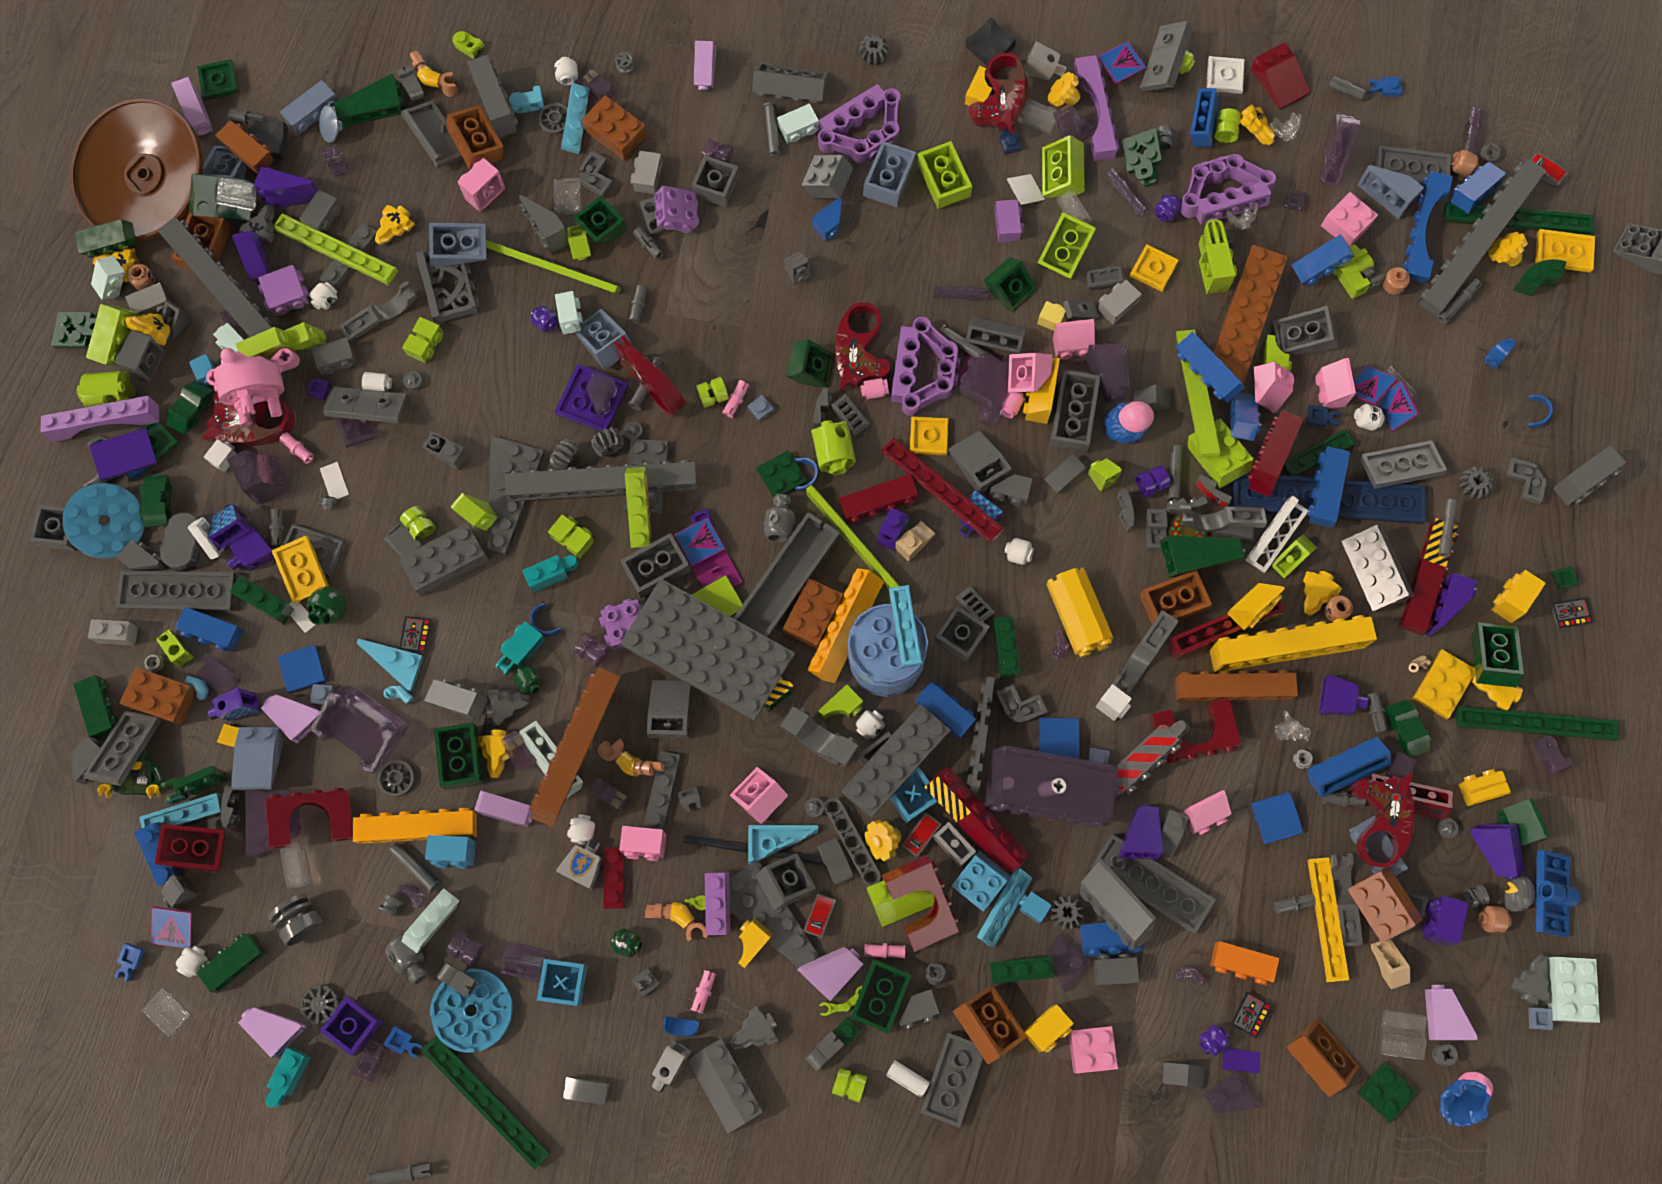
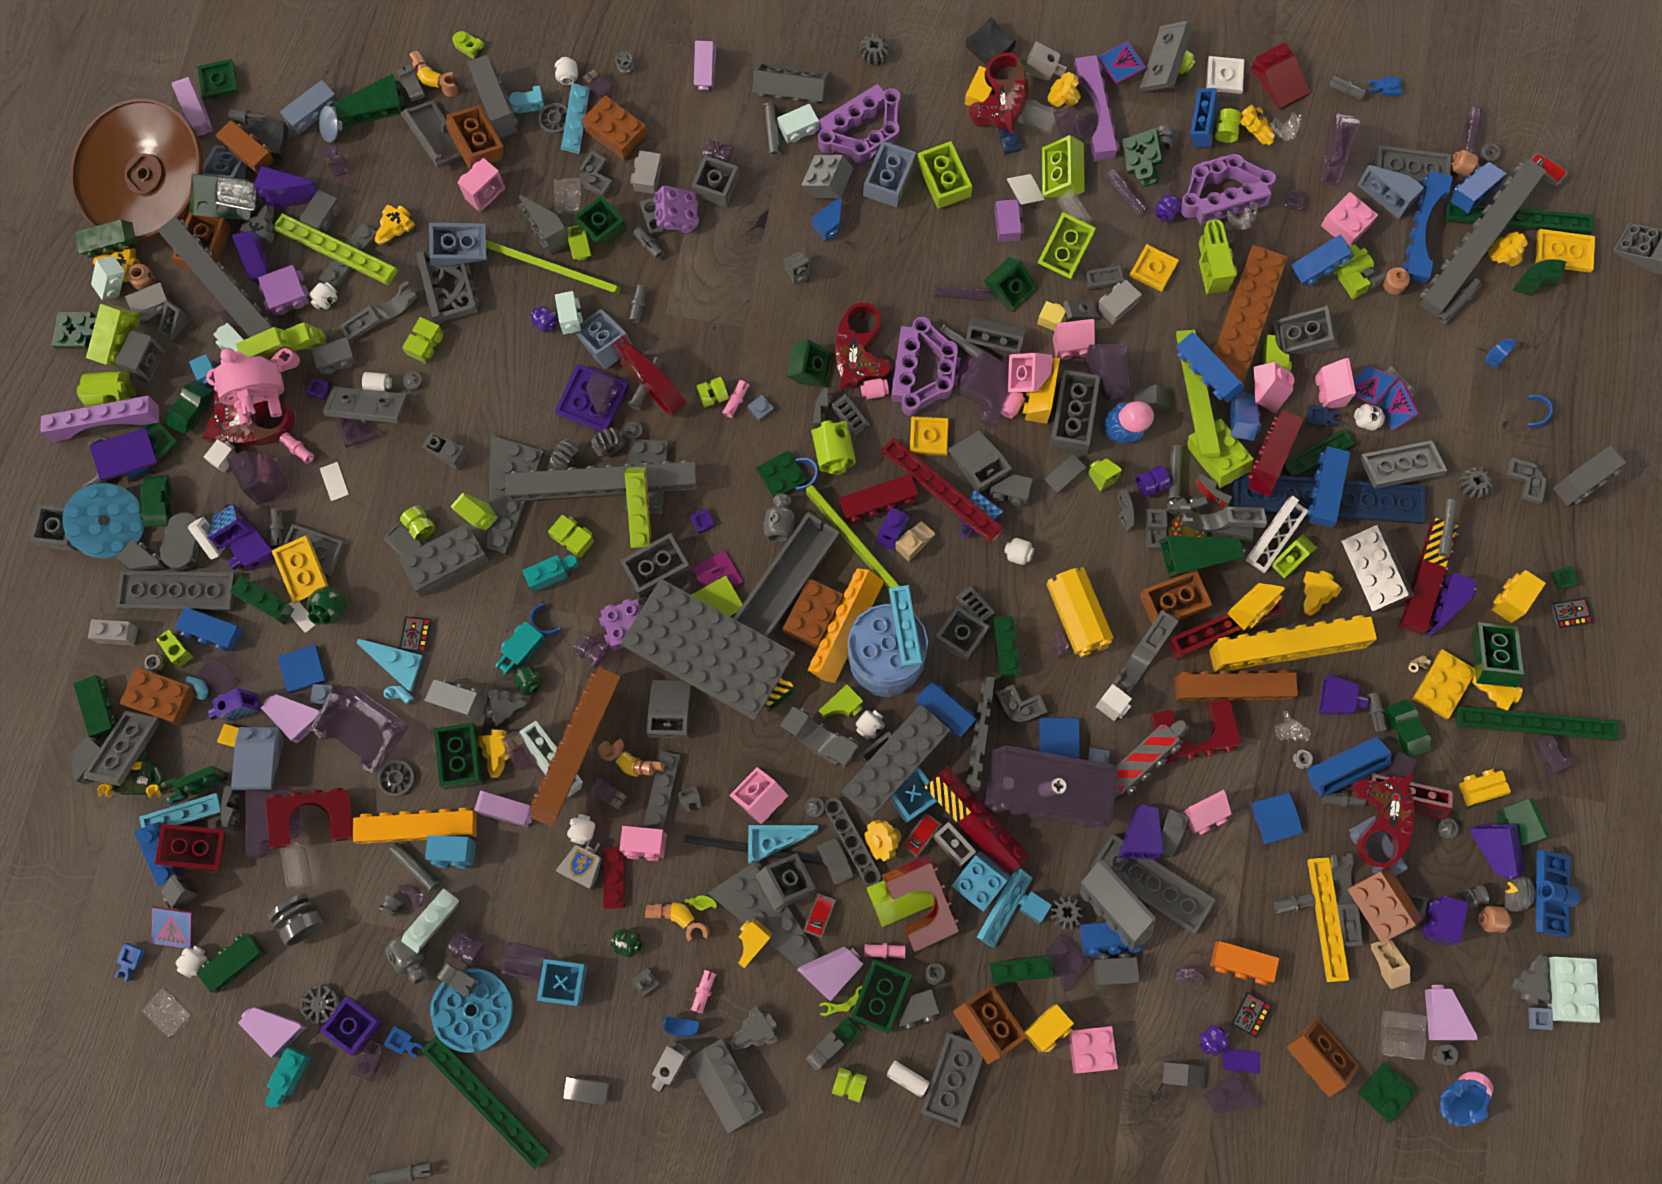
(150, 325): yellow rock -> none
(328, 502): dark grey plate -> none
(699, 542): piece -> none
(717, 903): medium lavender brick -> none
(1338, 608): nougat head -> none

